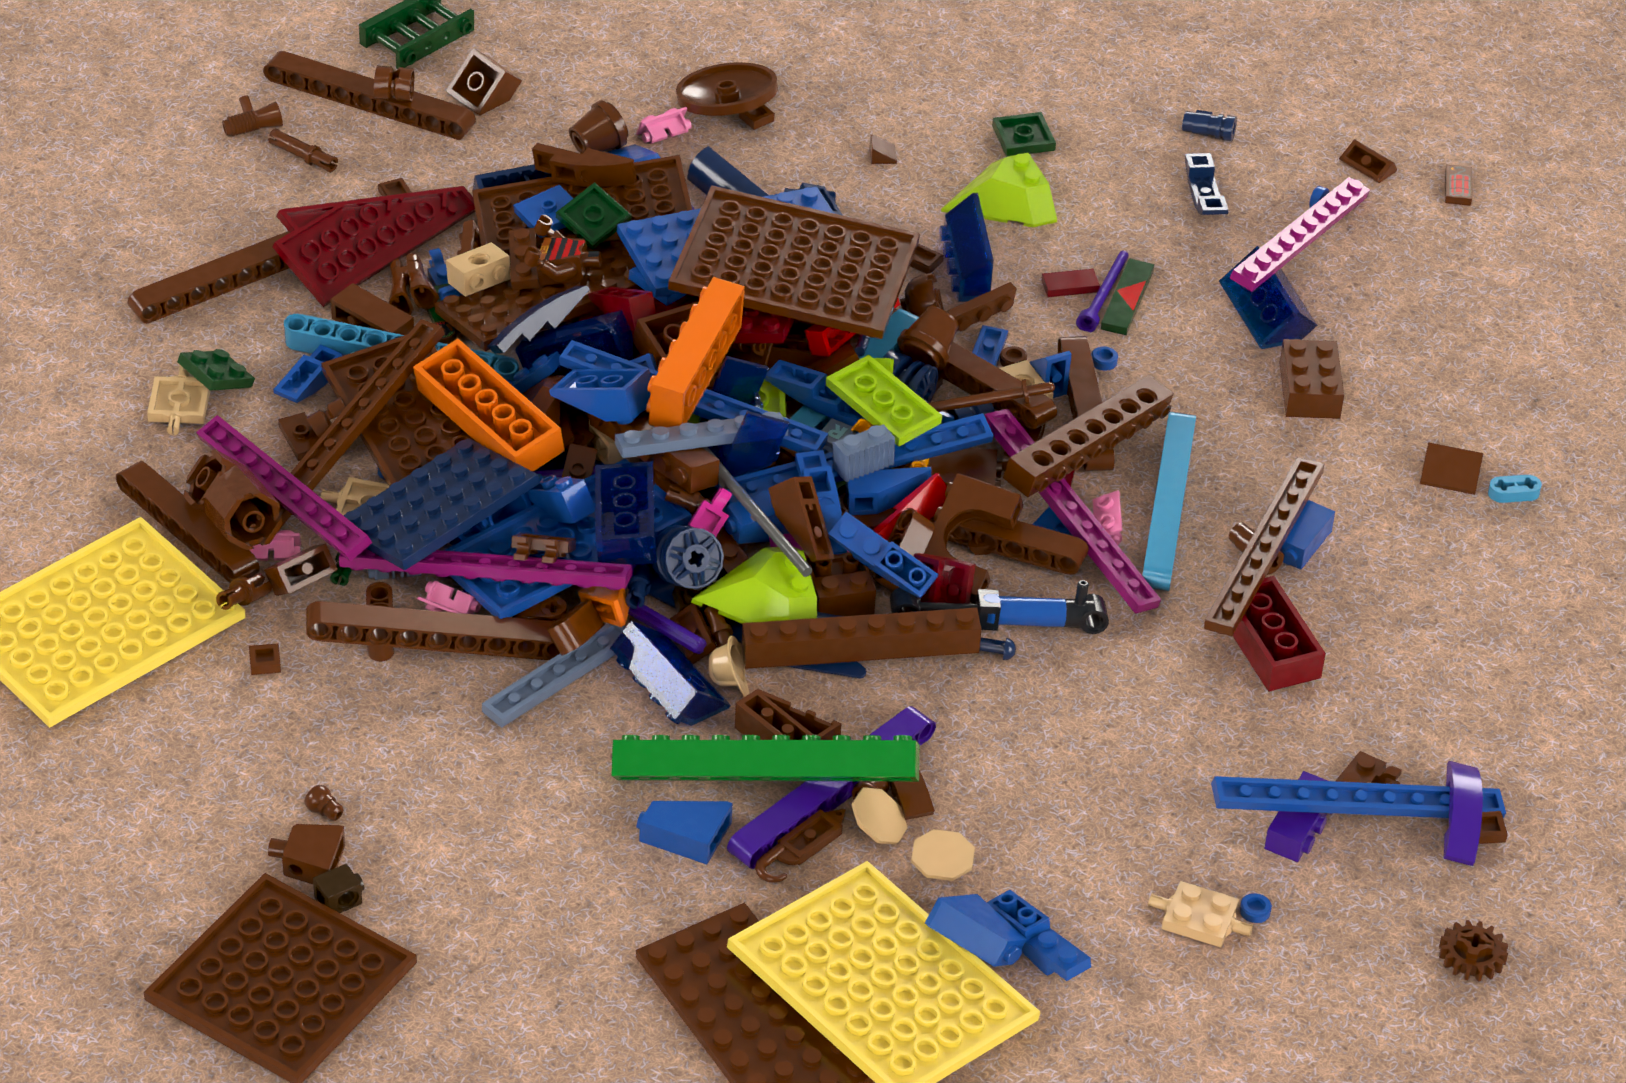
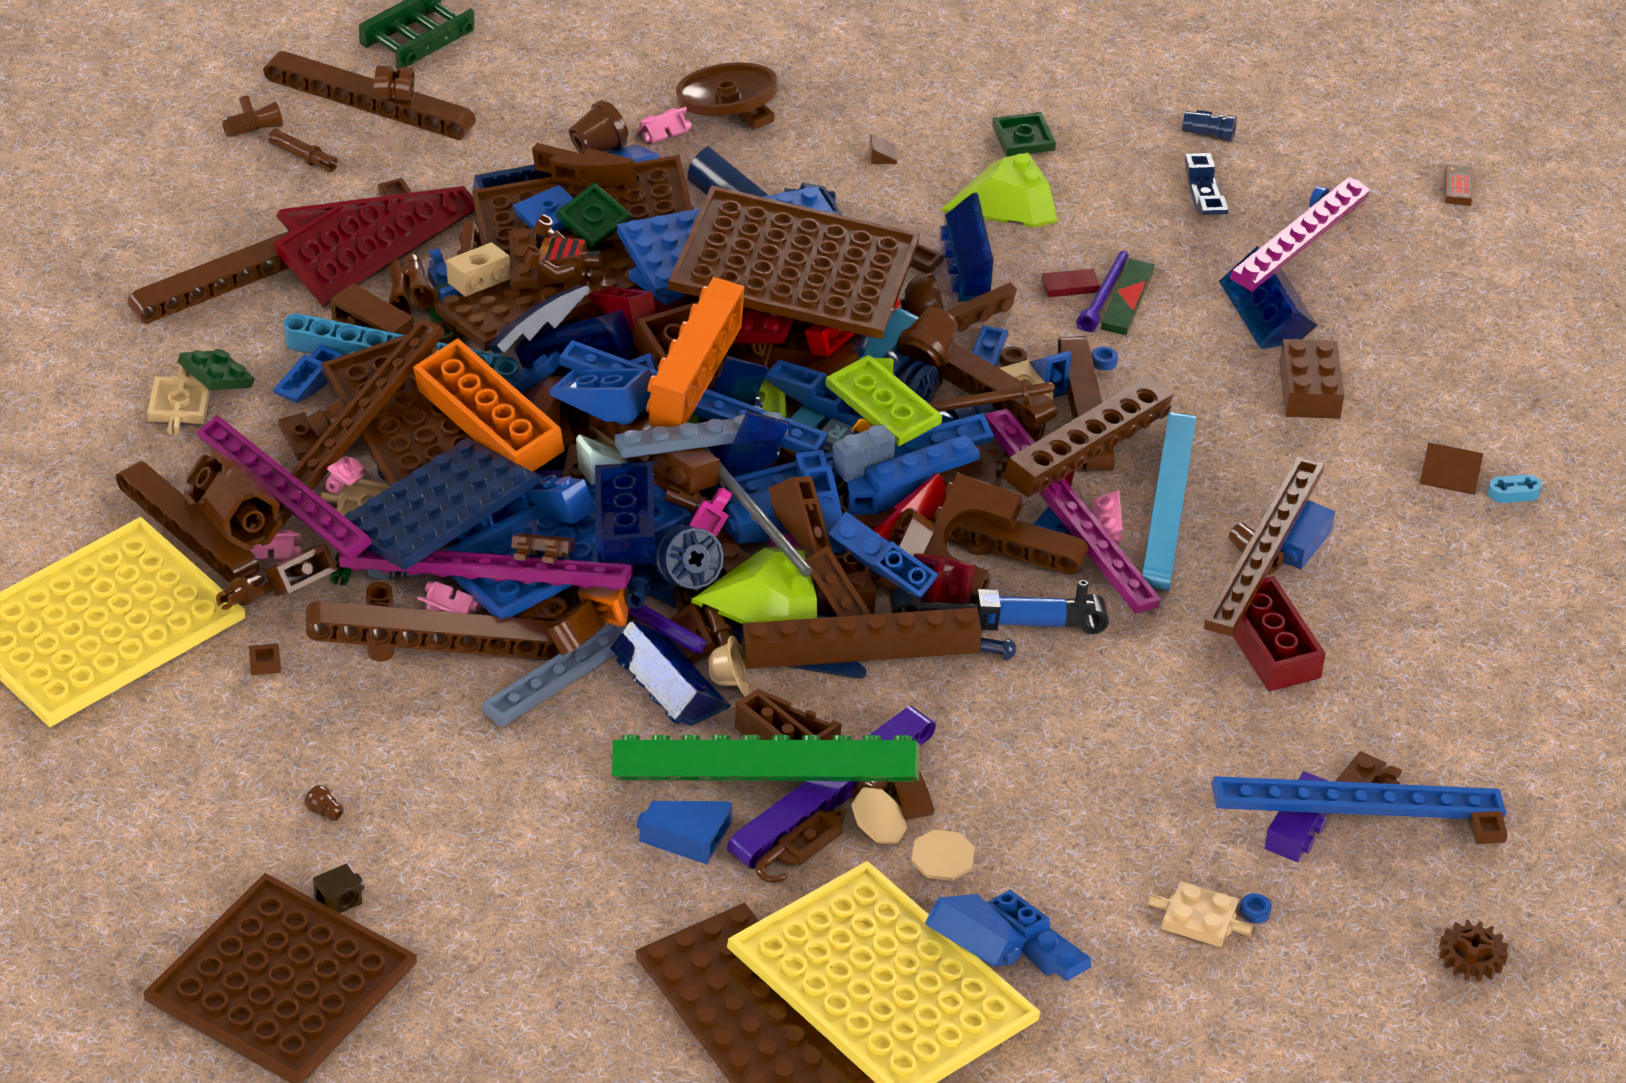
(309, 850): reddish brown torso -> none
(344, 472): none -> bright pink hinge
(483, 83): reddish brown slope -> none
(594, 453): none -> light aqua slope
(835, 584): none -> reddish brown plate
(922, 463): none -> blue plate
(1368, 161): reddish brown slope -> none
(1464, 813): dark purple slope -> none

